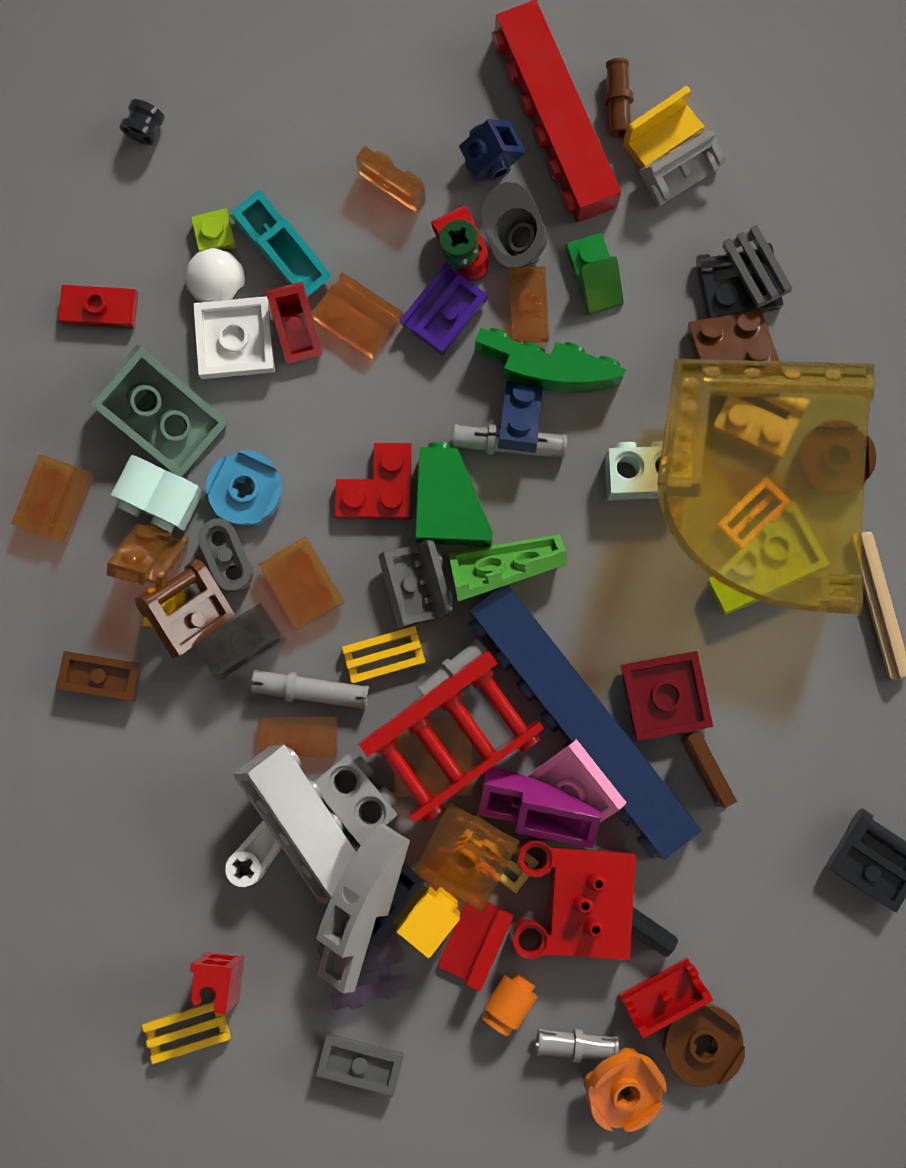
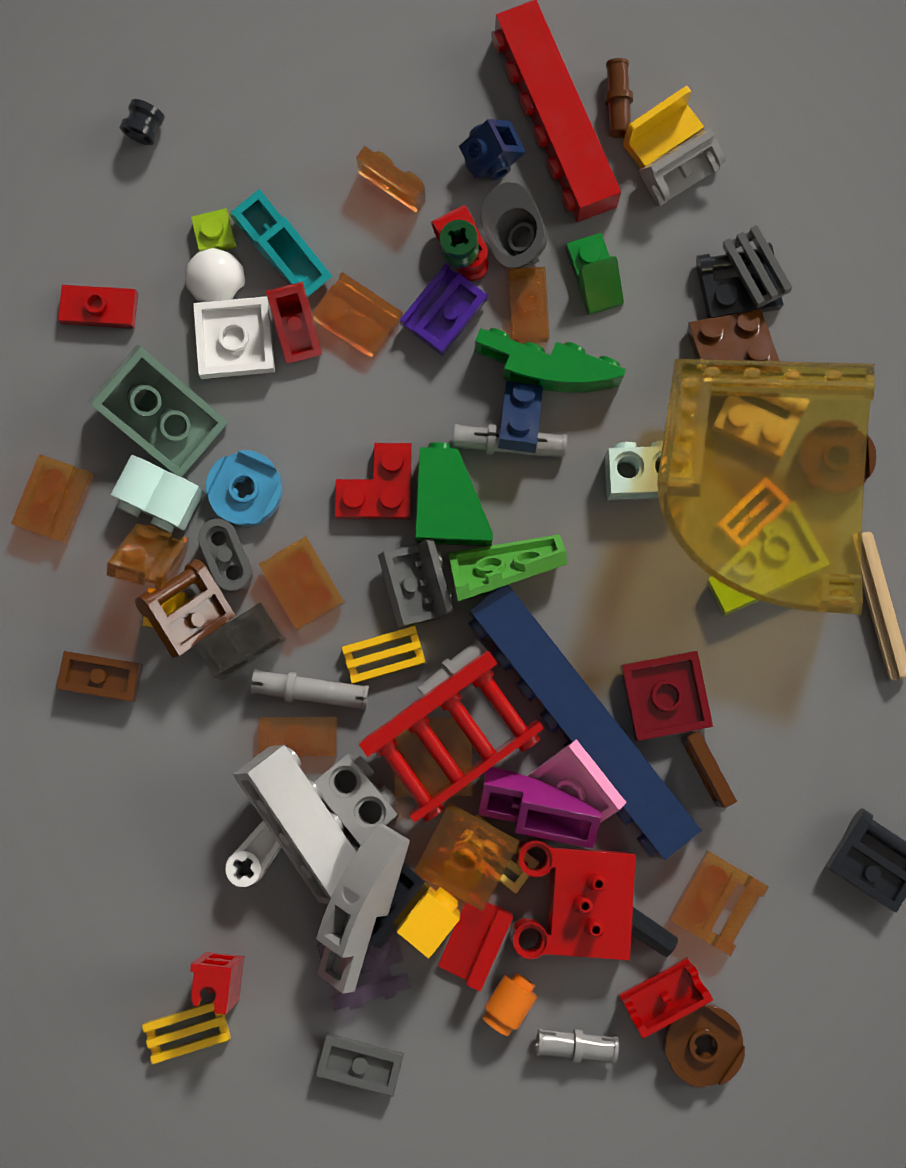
(613, 1075): orange plate -> none
(708, 895): none -> clear orange plate

